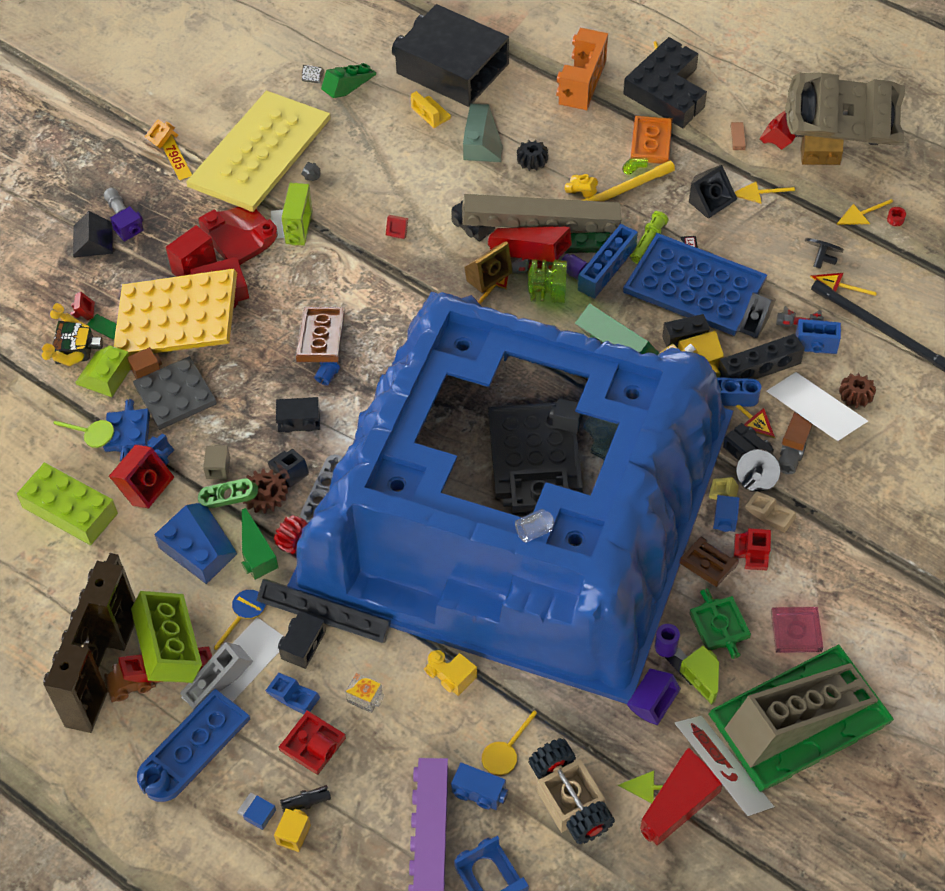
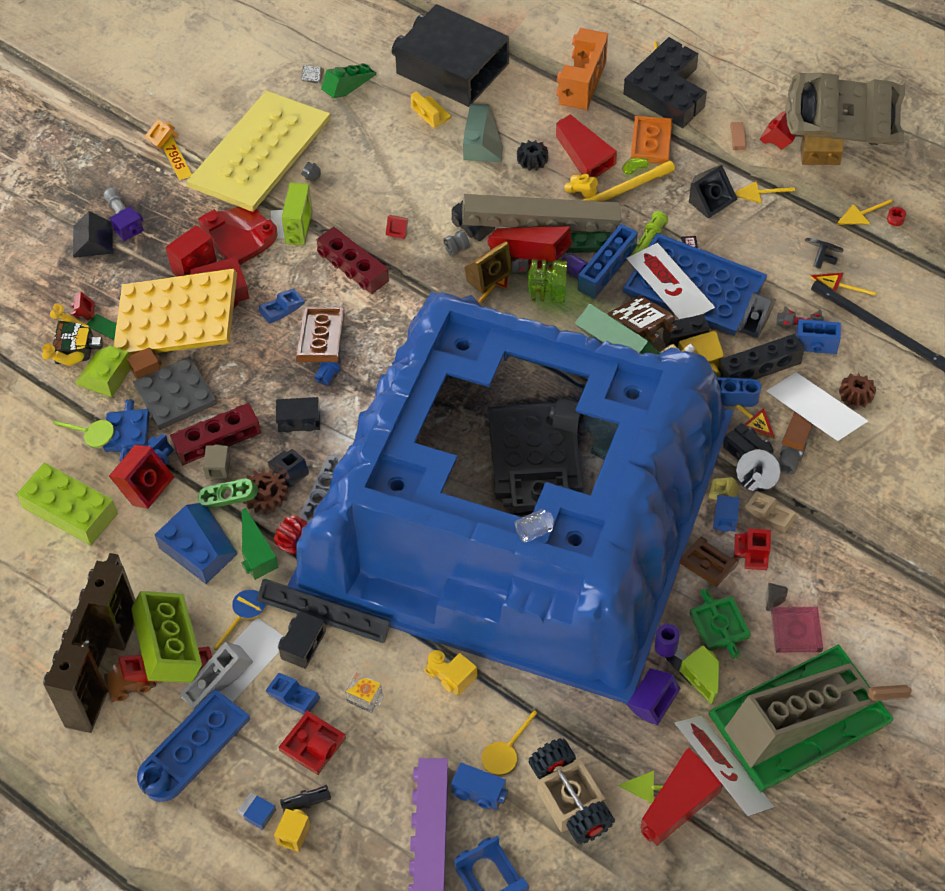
(226, 433): none -> dark red brick
(281, 307): none -> blue slope
(352, 260): none -> dark red brick
(457, 242): none -> dark grey wheel
(584, 147): none -> red slope
(644, 317): none -> reddish brown tile
(670, 282): none -> white sticker
(775, 595): none -> clear smoke slope
(889, 692): none -> medium nougat axle

